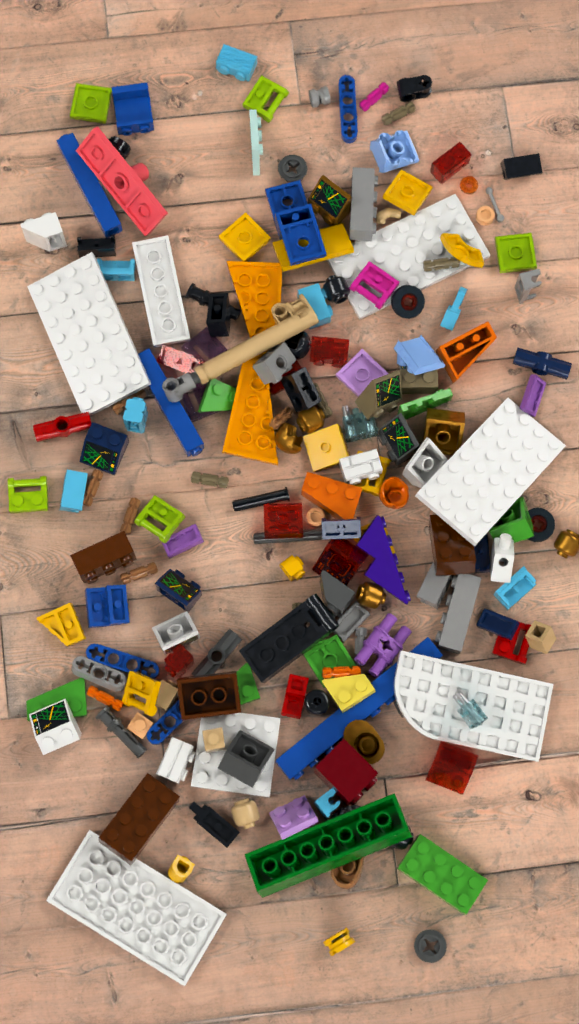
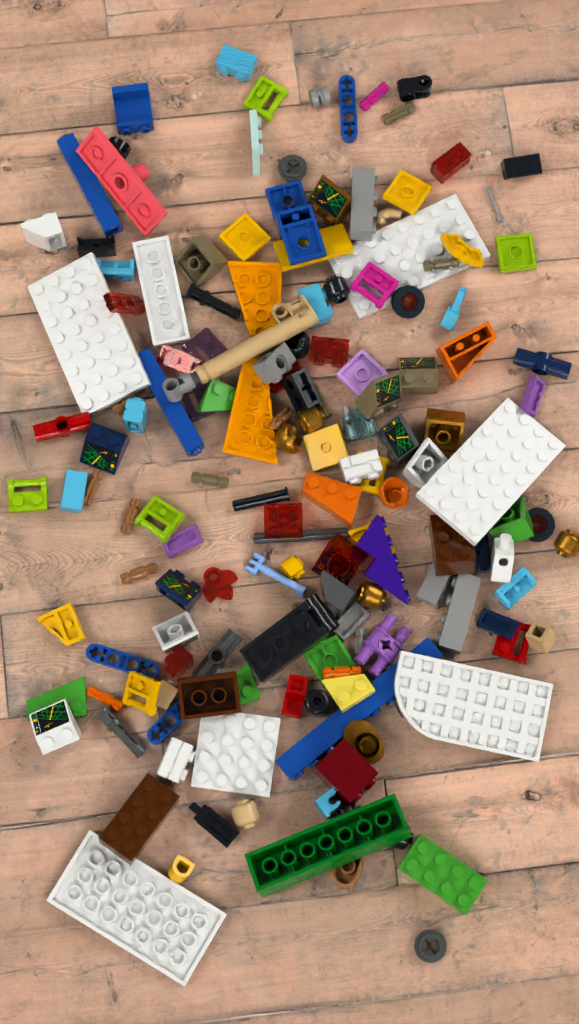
(83, 673): light grey beam -> none
(91, 103): lime plate -> none
(104, 557): reddish brown brick -> none
(107, 606): blue slope -> none
(123, 303): none -> clear red hinge
(140, 725): light nougat plate -> none
(200, 260): none -> dark tan slope
(213, 740): tan brick -> none
(218, 315): black slope -> none
(221, 586): none -> clear red plate
(245, 758): dark grey slope -> none
(259, 566): none -> light blue hinge
(293, 817): lavender plate -> none
(314, 517): light nougat tile -> none
(339, 944): yellow wheel -> none
(341, 528): hinge -> none
(393, 151): light blue slope -> none
(417, 356): light blue slope -> none
(420, 405): bright green wing -> none
(451, 767): clear red slope -> none
(469, 180): clear orange plate -> none
(469, 710): clear light blue piece -> none
(485, 215): light nougat tile -> none
(525, 283): light grey hinge -> none

